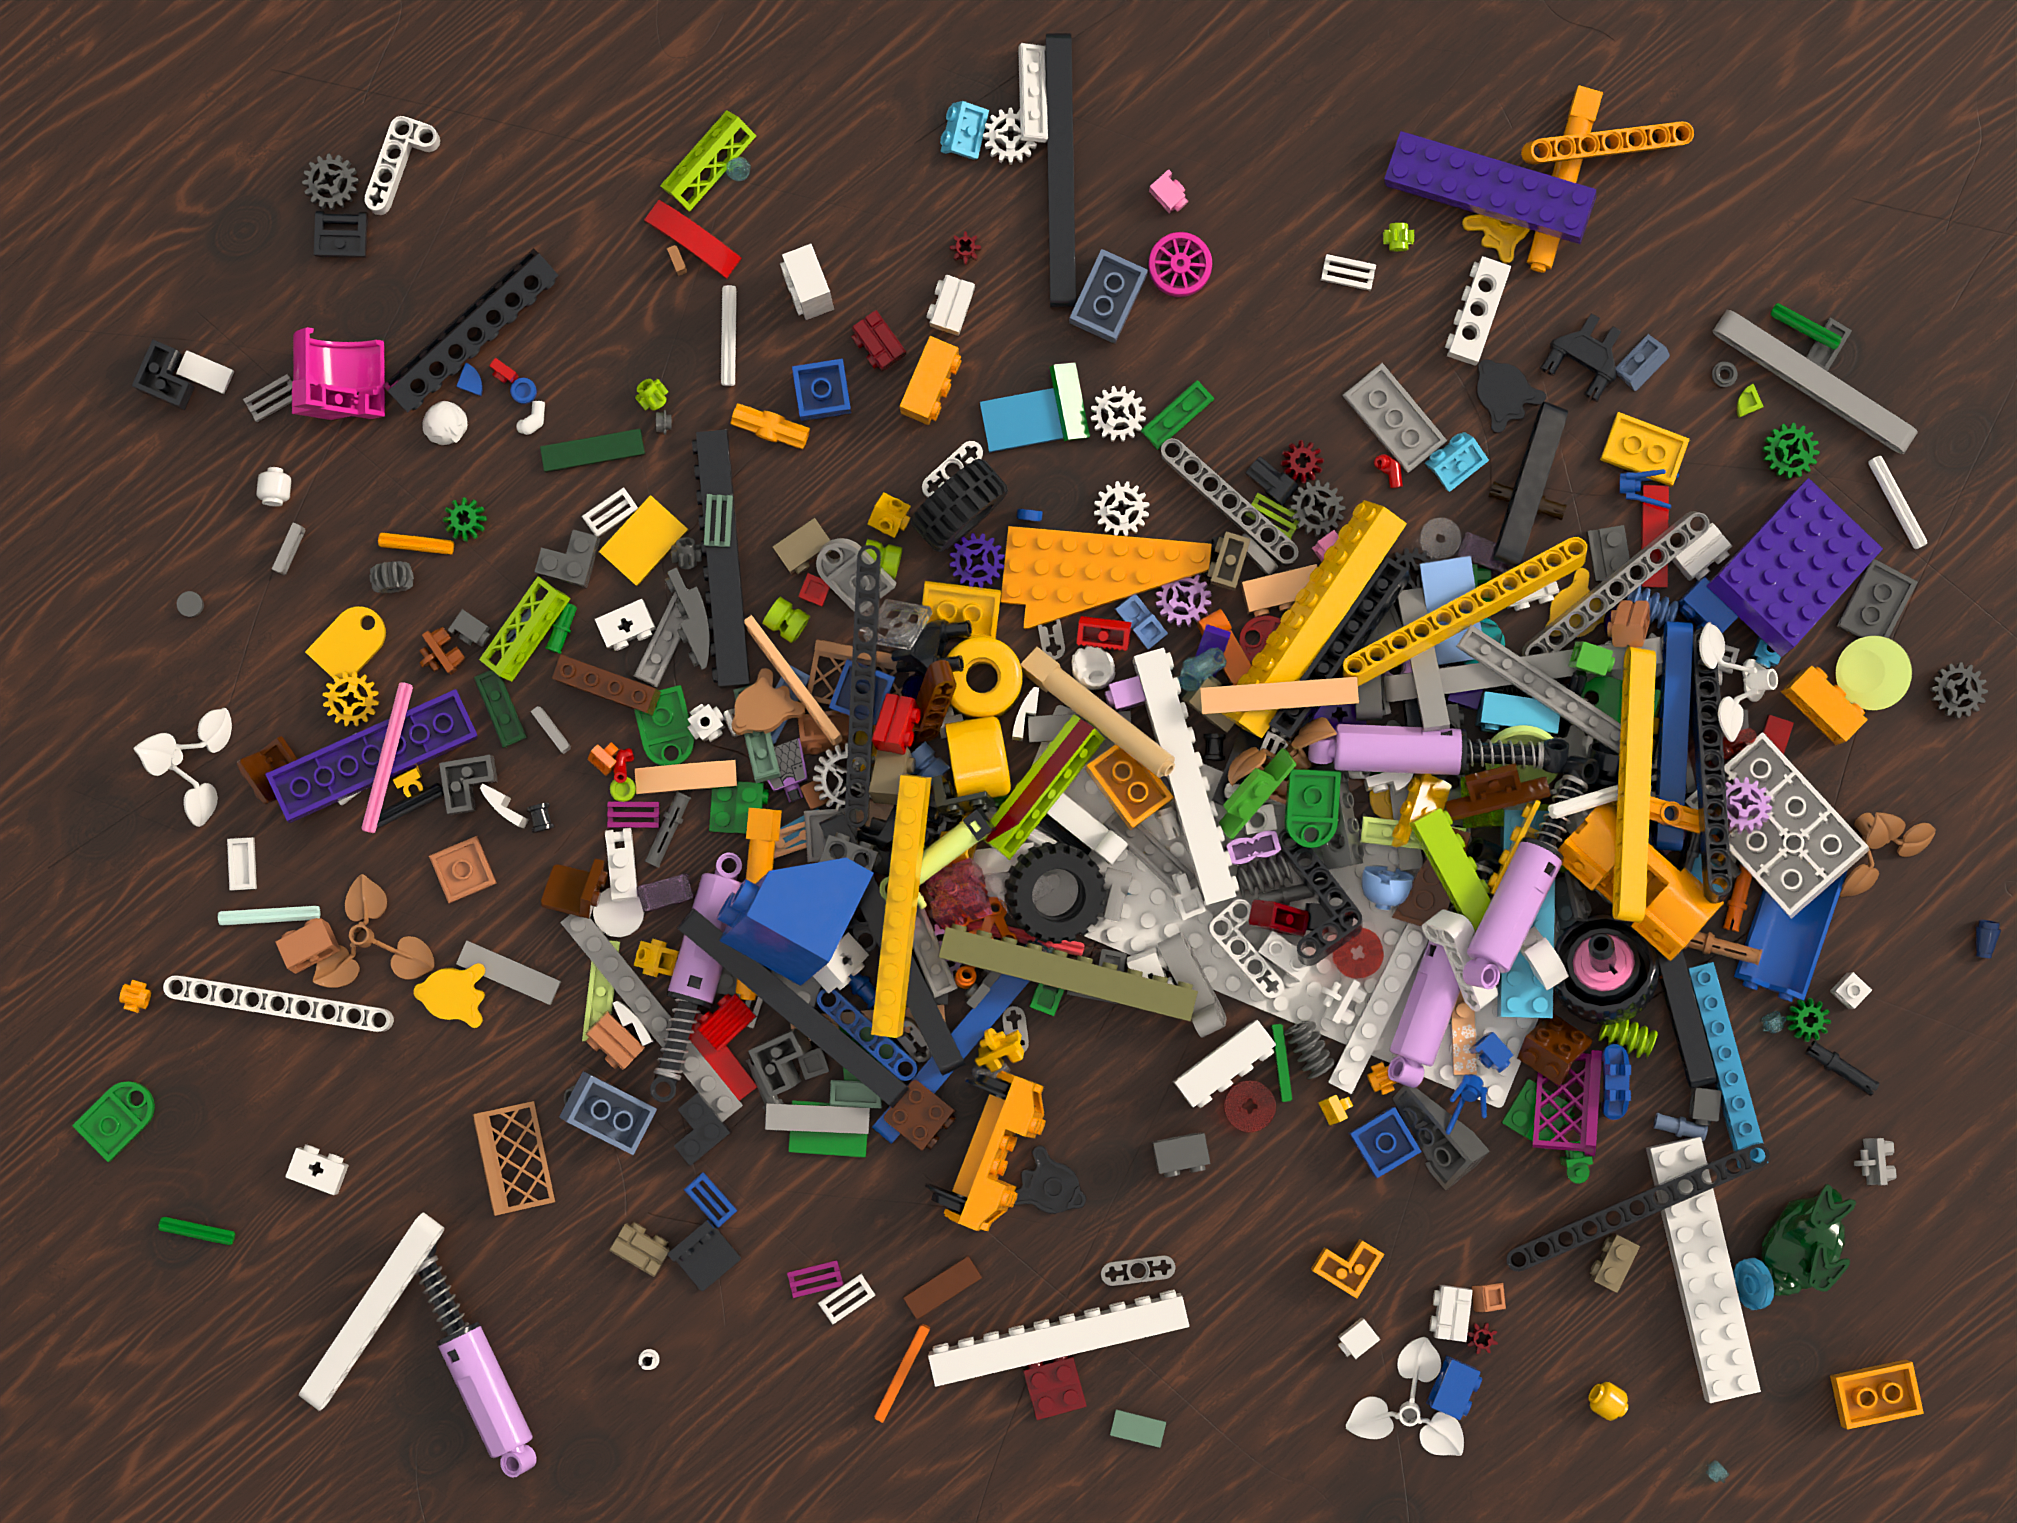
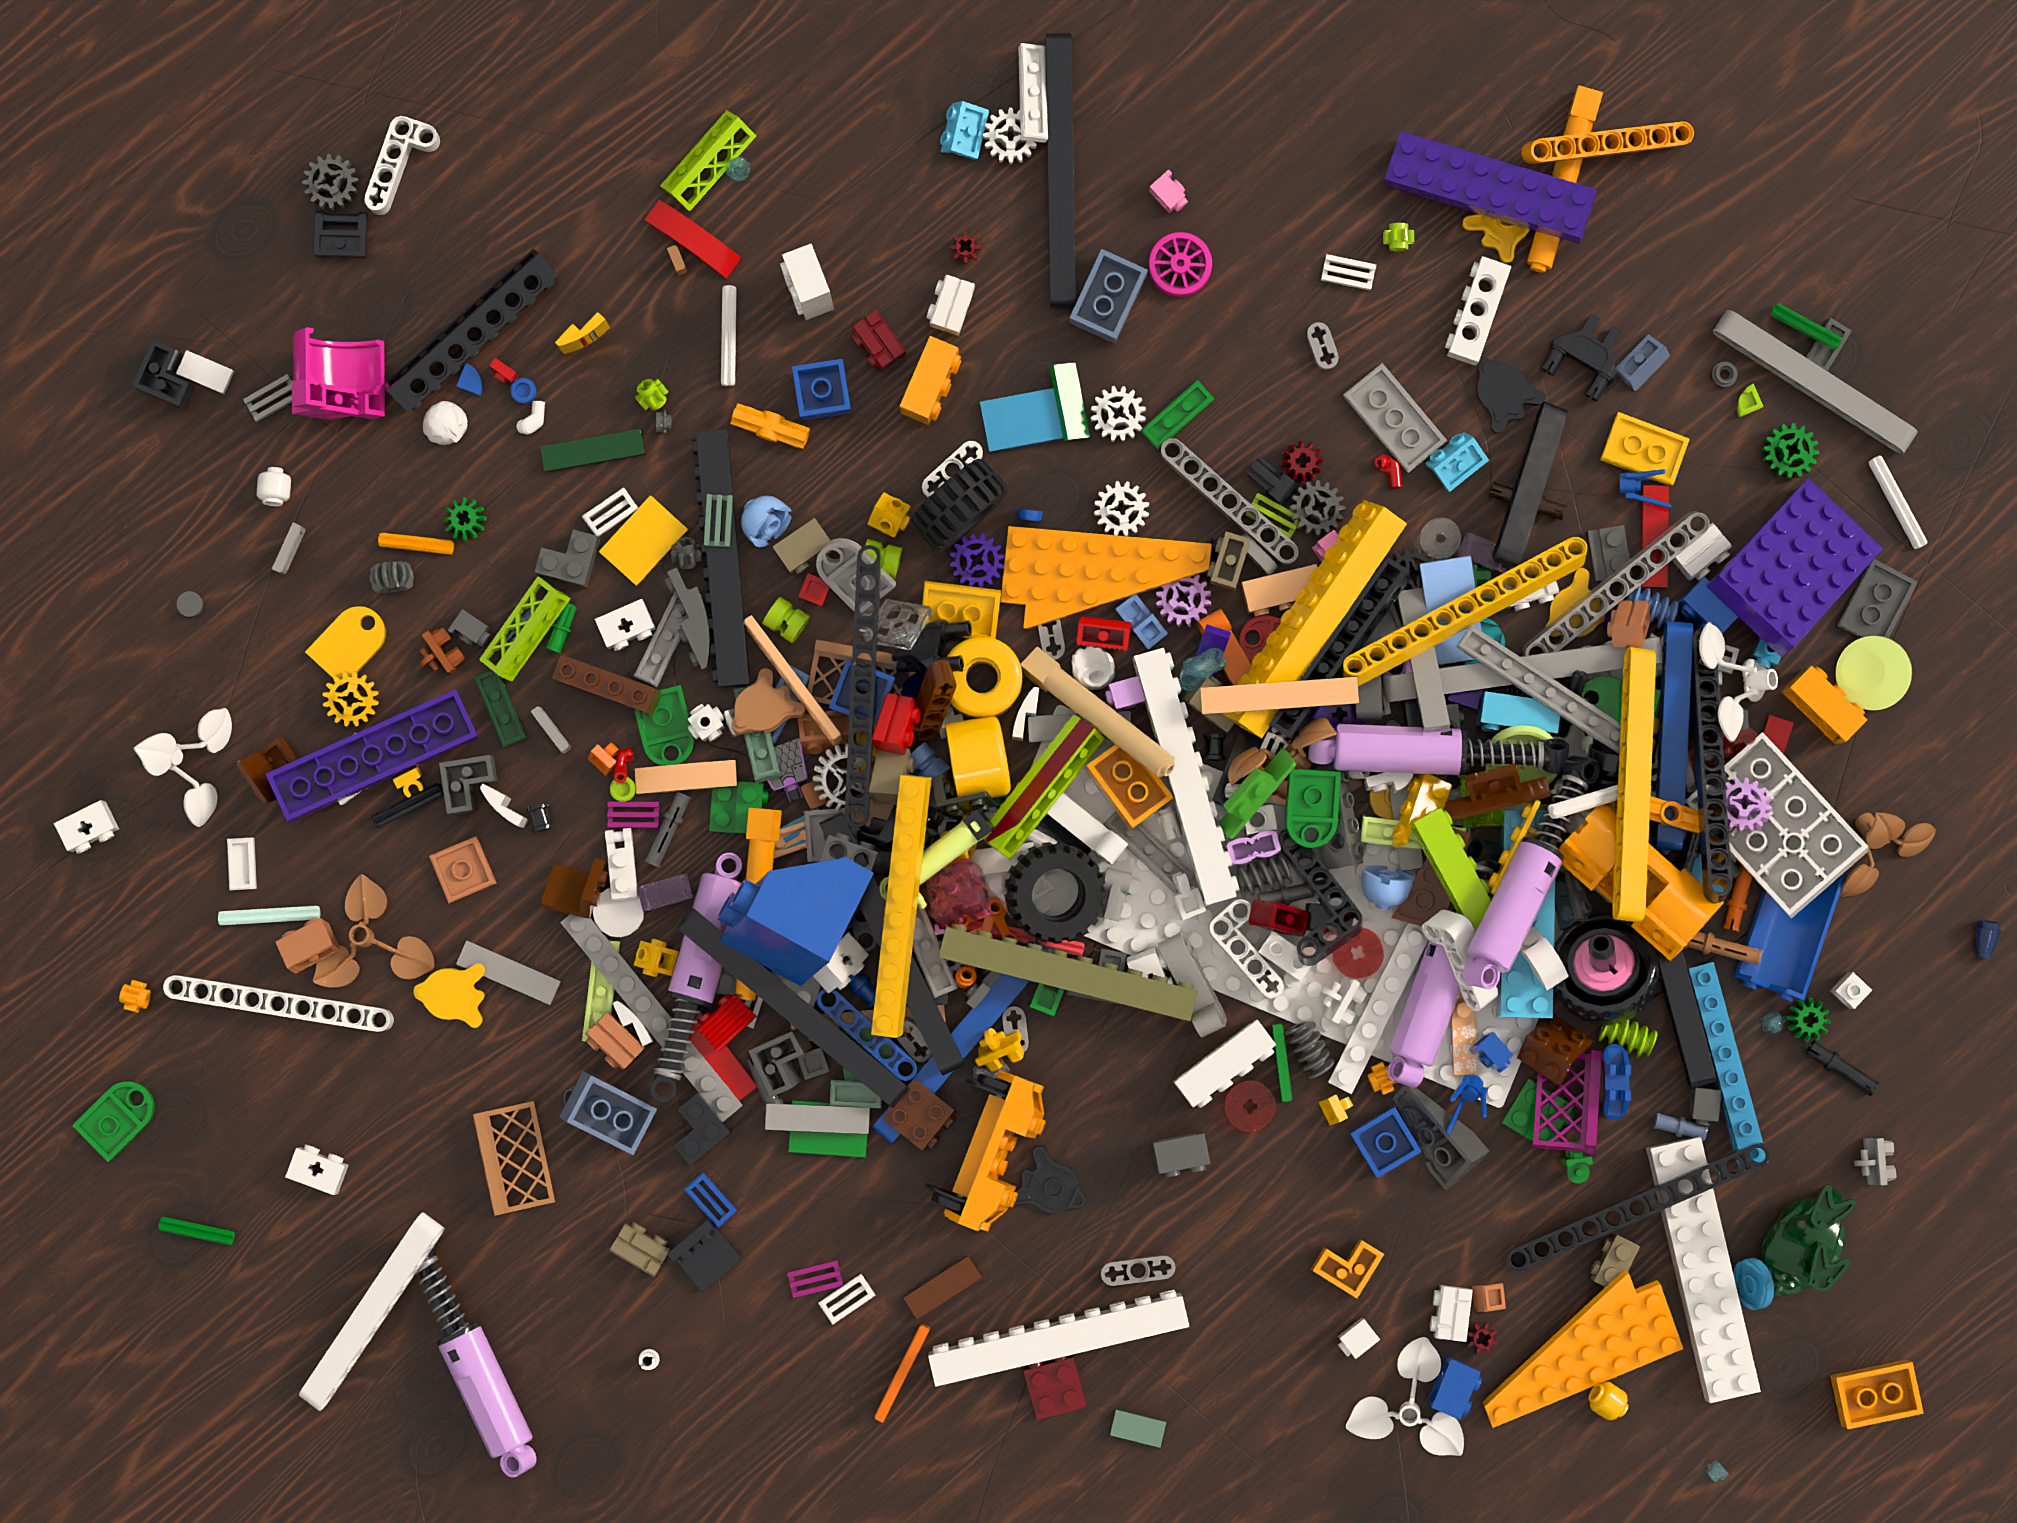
(72, 827): none -> white brick
(387, 757): bright pink axle -> none
(575, 339): none -> yellow slope
(764, 518): none -> light blue cylinder
(1328, 344): none -> light grey beam
(1591, 659): bright green brick -> none
(1603, 1340): none -> light orange wing
(1963, 680): dark grey gear -> none

